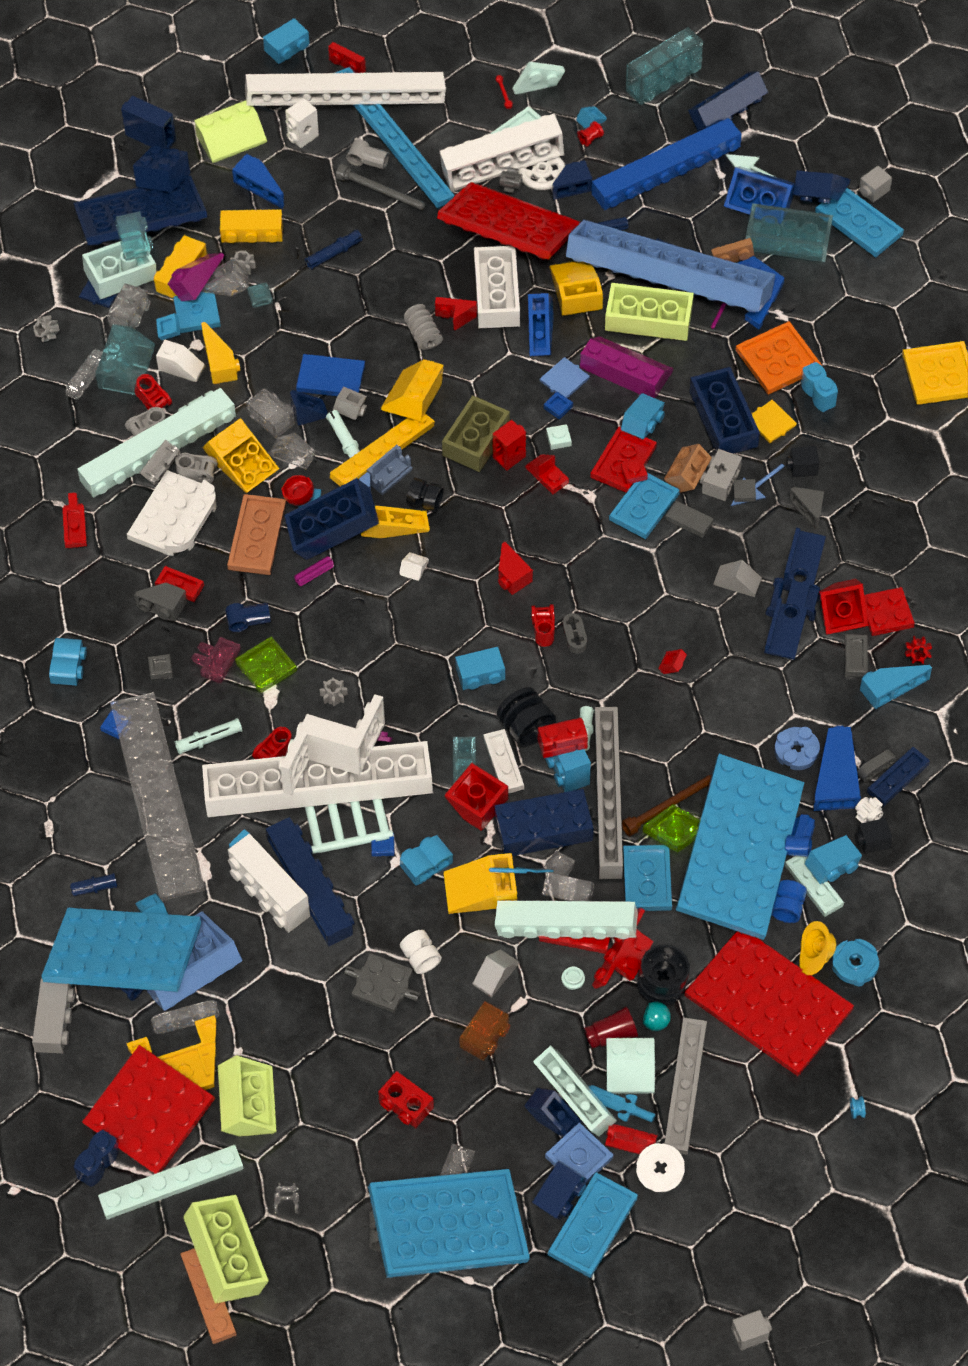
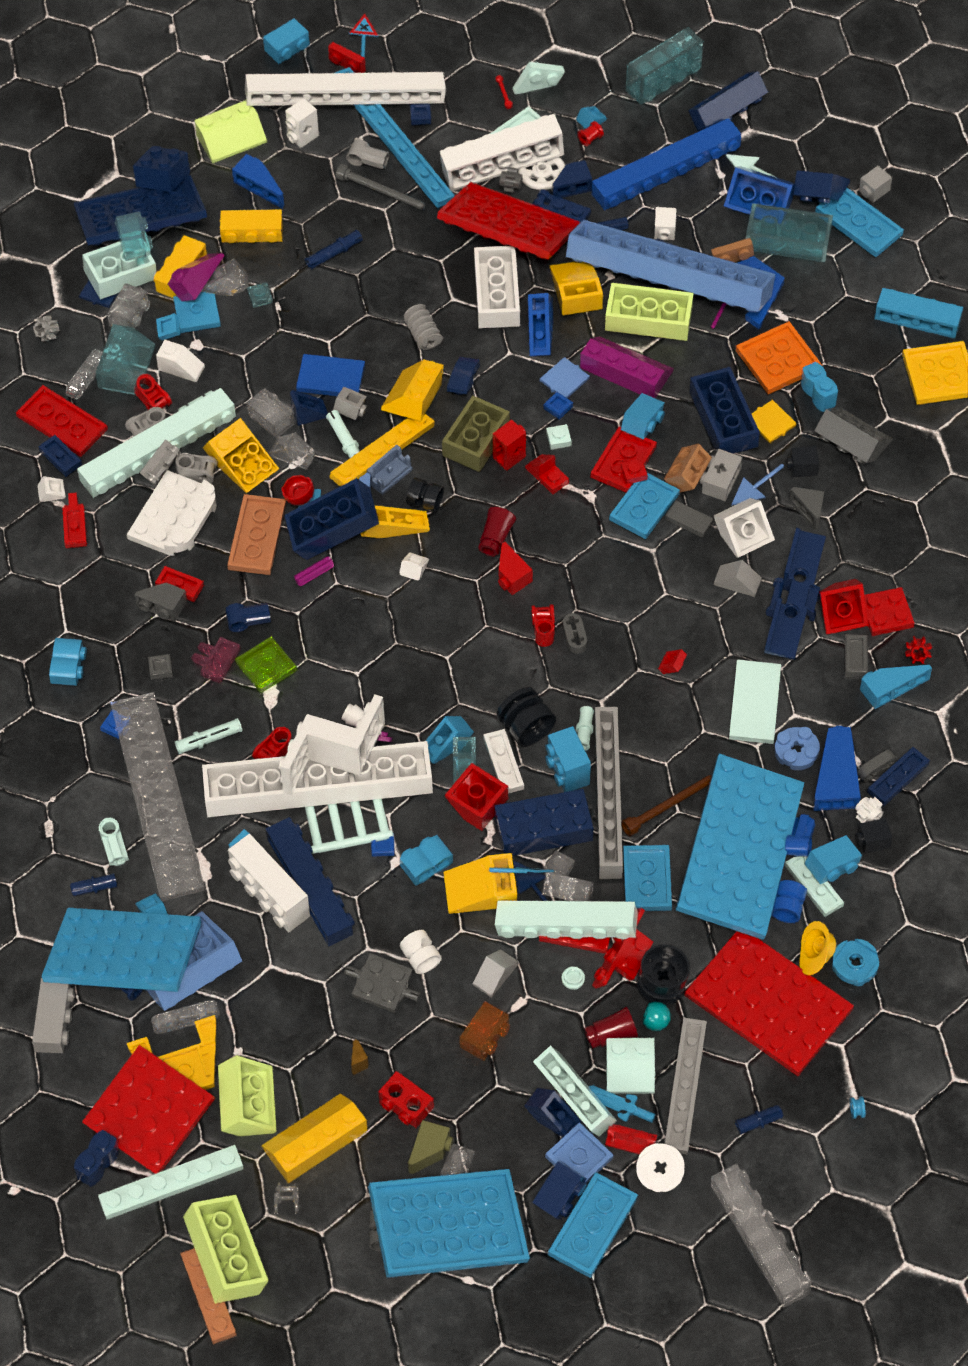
(51, 489): none -> white slope
(60, 417): none -> red tile
(60, 455): none -> dark blue plate
(113, 842): none -> light aqua piece
(148, 123): dark blue brick -> none
(220, 357): yellow slope -> none
(245, 260): light grey gear -> none
(315, 1137): none -> yellow slope
(333, 691): light grey gear -> none
(352, 715): none -> white cone
(359, 1058): none -> pearl gold slope
(365, 29): none -> piece
(420, 114): none -> dark blue plate
(429, 1146): none -> olive slope
(441, 739): none -> dark azure slope
(460, 310): red slope -> none
(462, 375): none -> dark blue slope
(480, 668): dark azure brick -> none
(495, 531): none -> dark red plant
(528, 880): none -> dark blue piece
(562, 206): none -> dark blue plate
(562, 737): red brick -> none
(665, 223): none -> white brick
(673, 828): clear neon green plate -> none
(744, 490): dark grey tile -> none
(744, 527): none -> white slope
(751, 1329): light grey brick -> none
(755, 701): none -> light aqua tile
(758, 1119): none -> dark blue axle
(761, 1235): none -> clear brick
(852, 435): none -> dark grey slope
(918, 313): none -> dark azure brick

